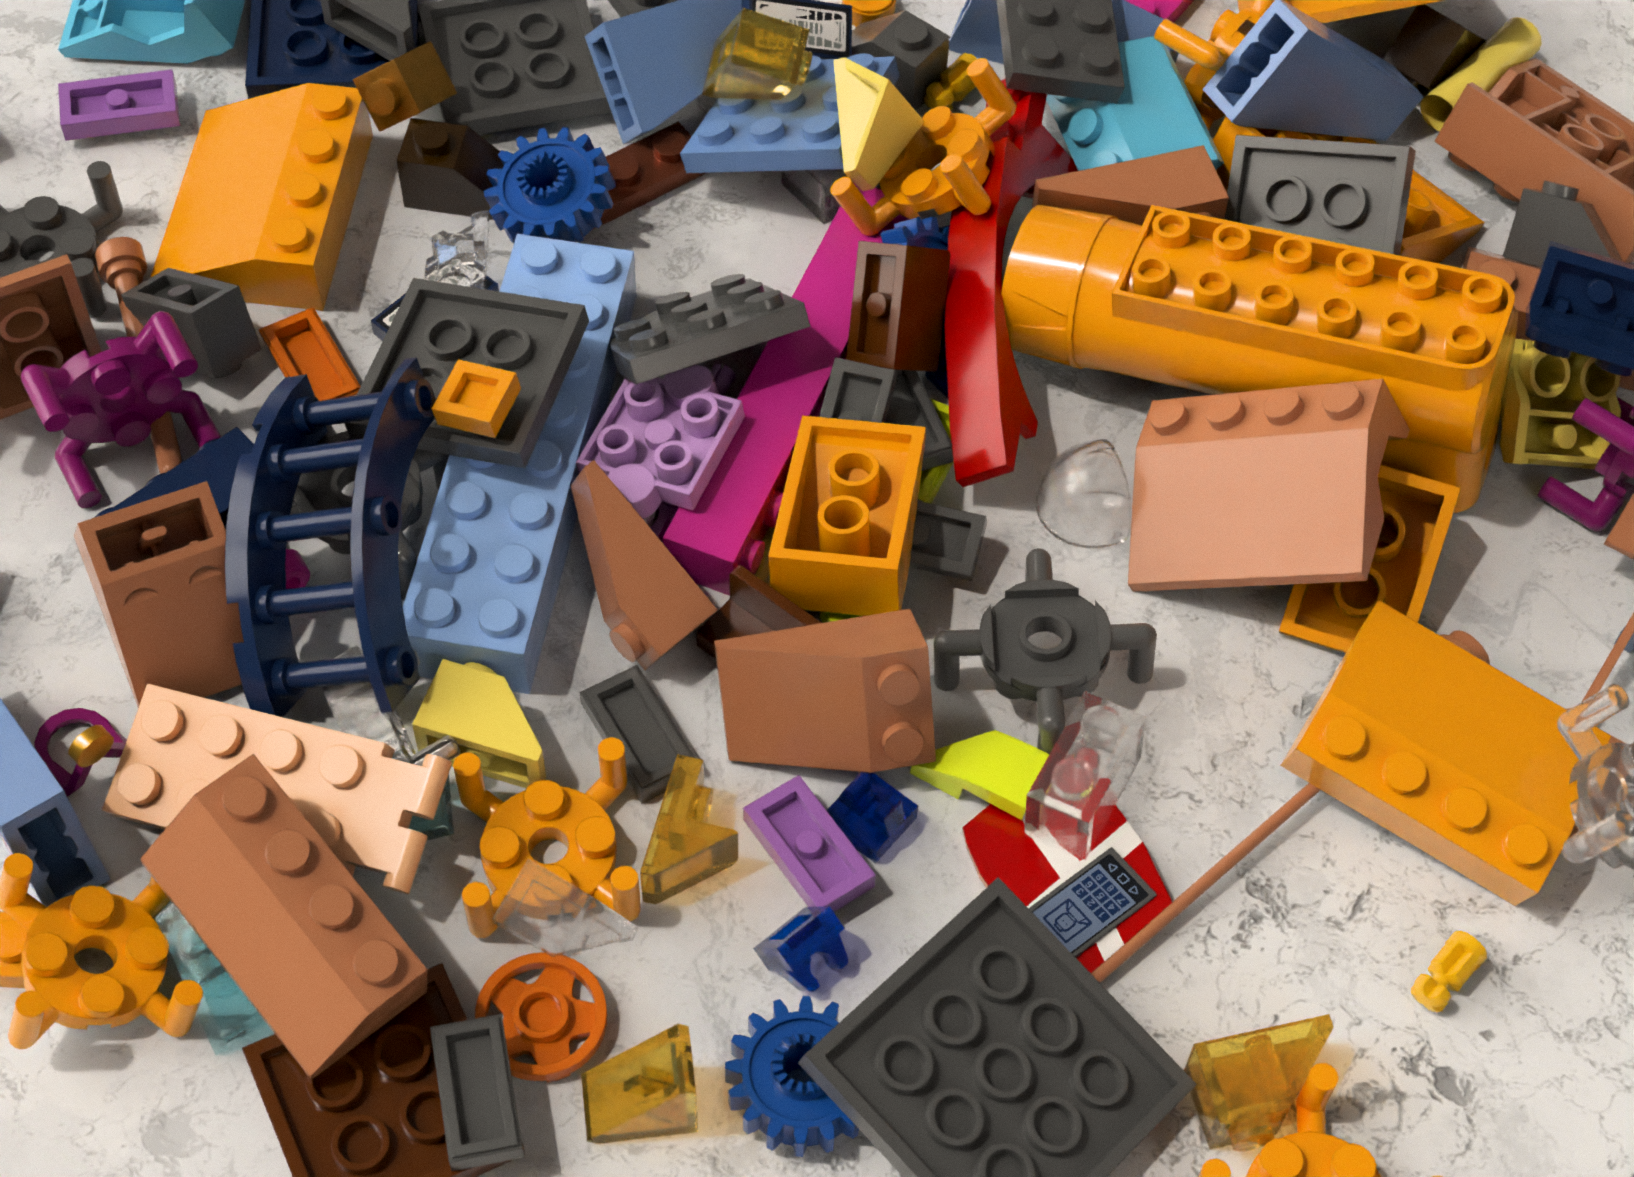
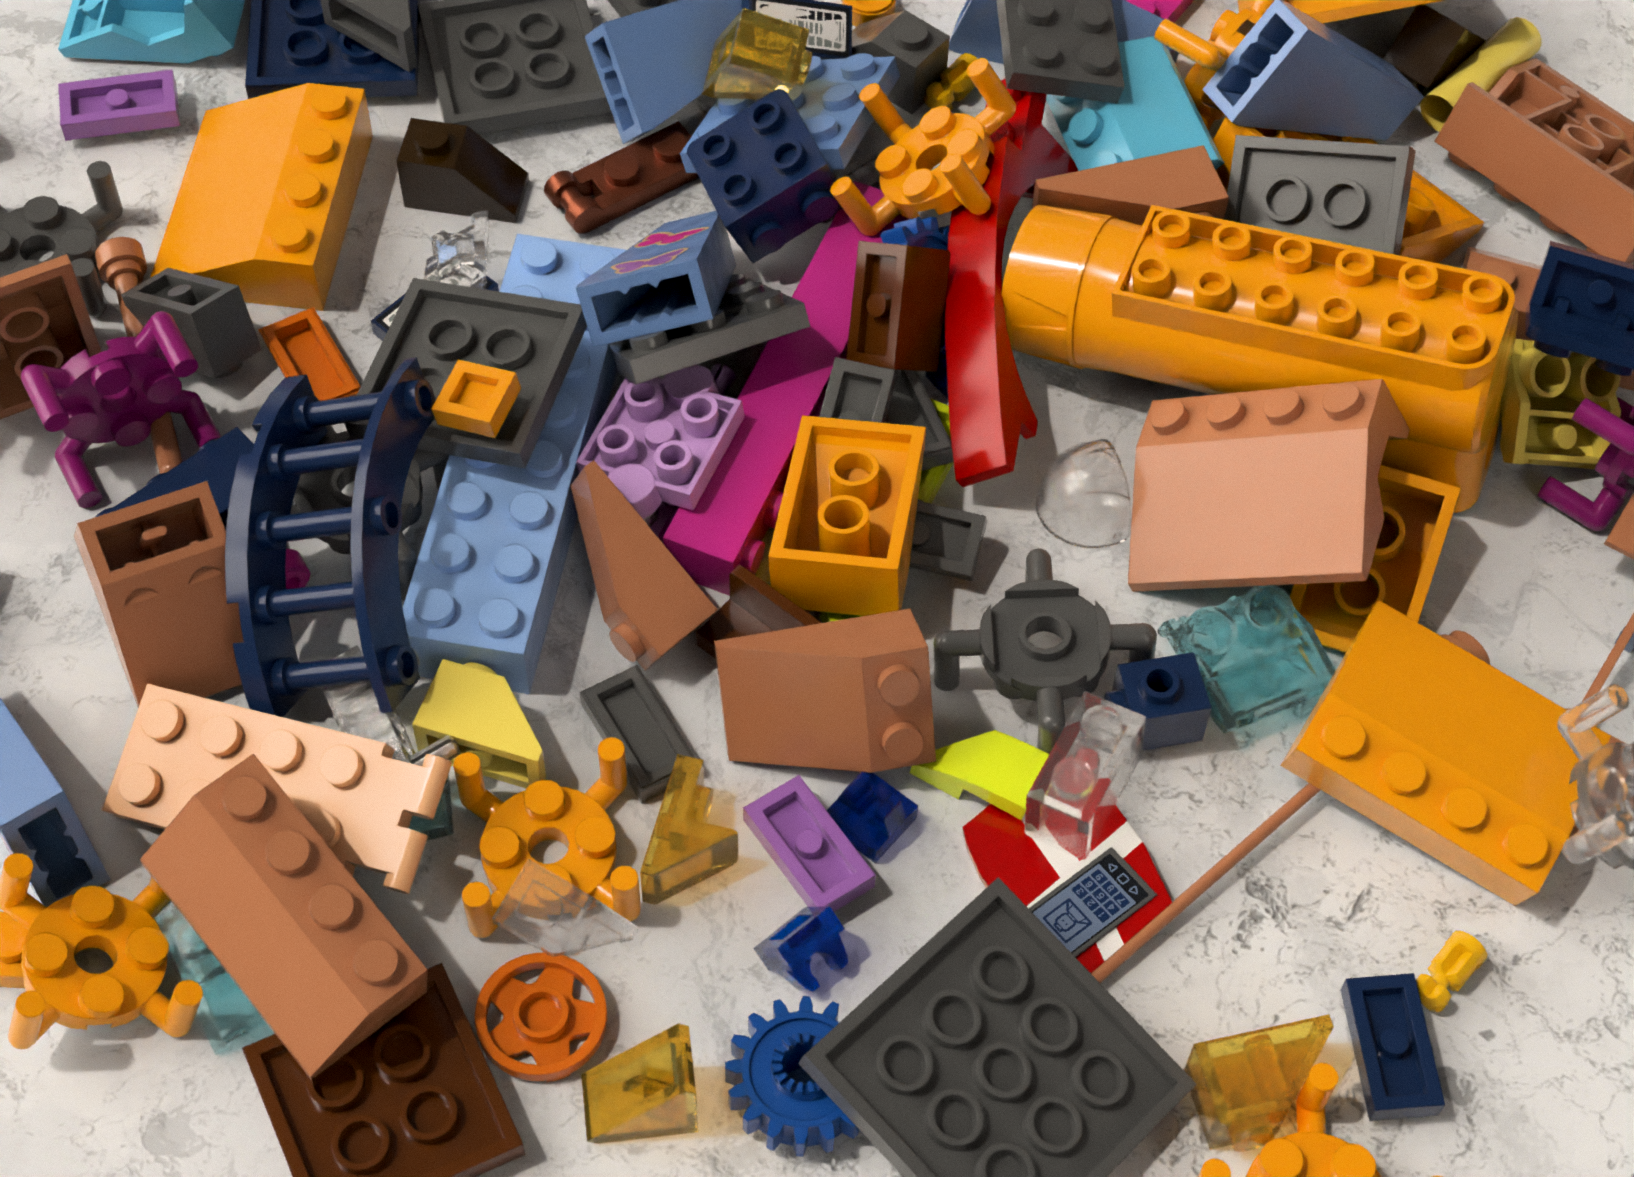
(87, 748): magenta piece -> none
(404, 86): pearl gold brick -> none
(476, 1092): dark grey tile -> none
(550, 187): blue gear -> none
(660, 282): none -> medium blue slope
(765, 175): none -> dark blue bracket
(872, 121): light yellow slope -> none
(1169, 696): none -> dark blue brick
(1262, 657): none -> clear light blue slope
(1392, 1047): none -> dark blue plate
(1555, 217): dark grey slope -> none

